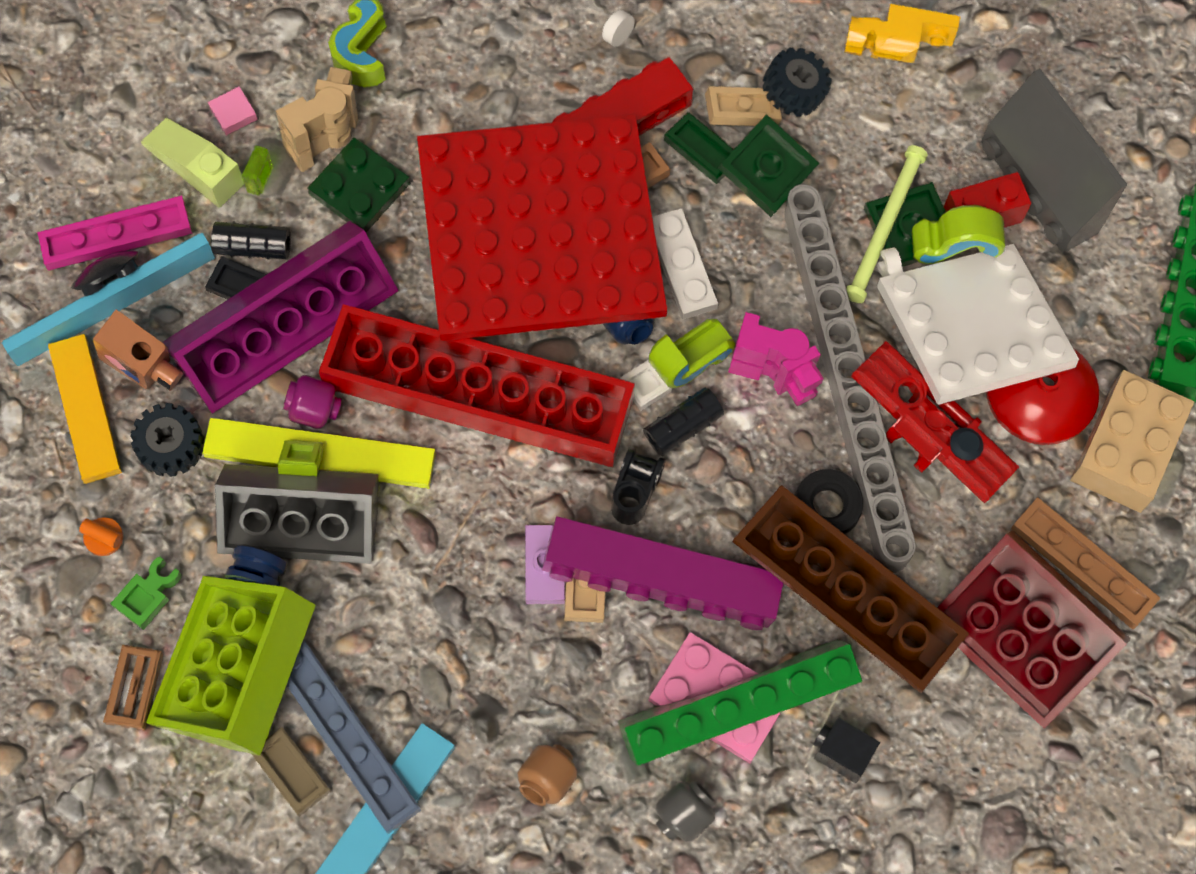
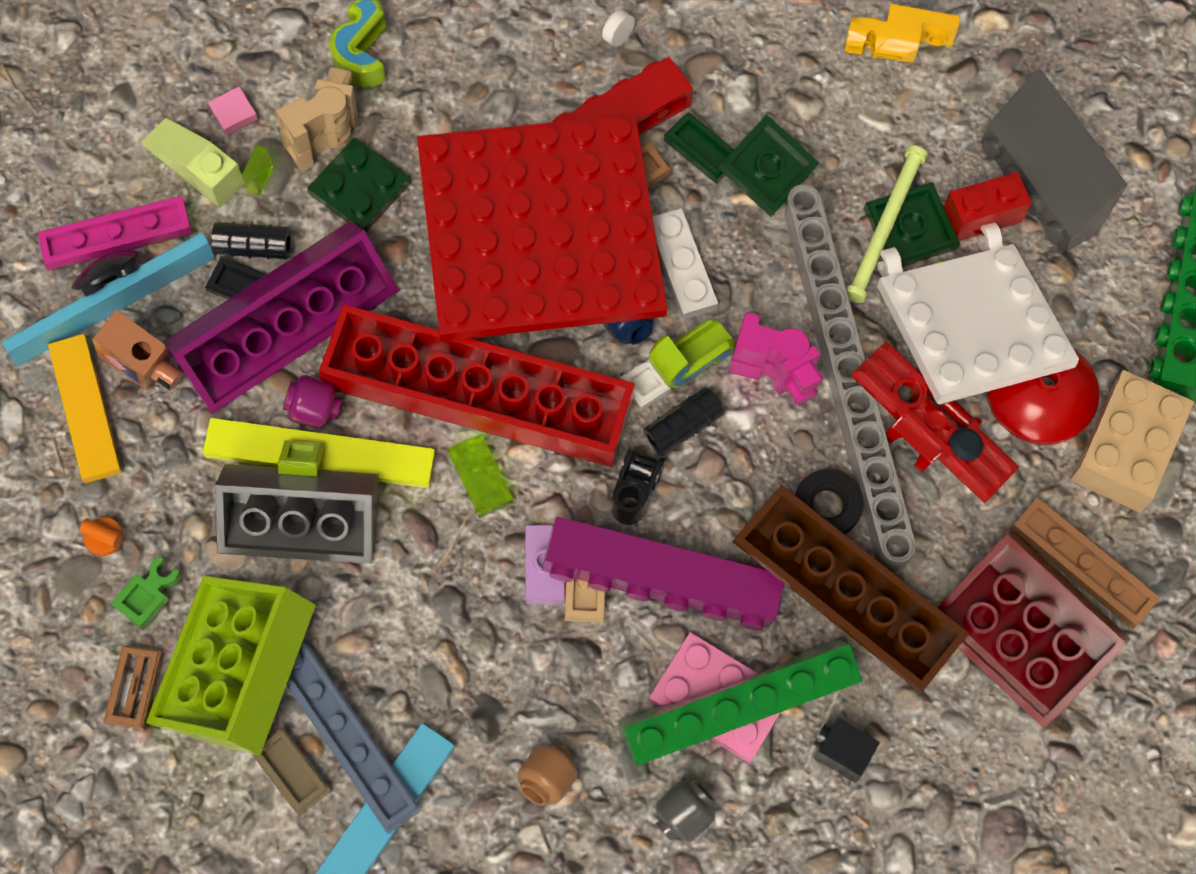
(176, 450): black wheel -> none
(256, 566): dark blue wheel -> none
(480, 476): none -> clear neon green tile
(739, 106): tan plate -> none
(796, 82): black wheel -> none
(958, 231): lime animal -> none

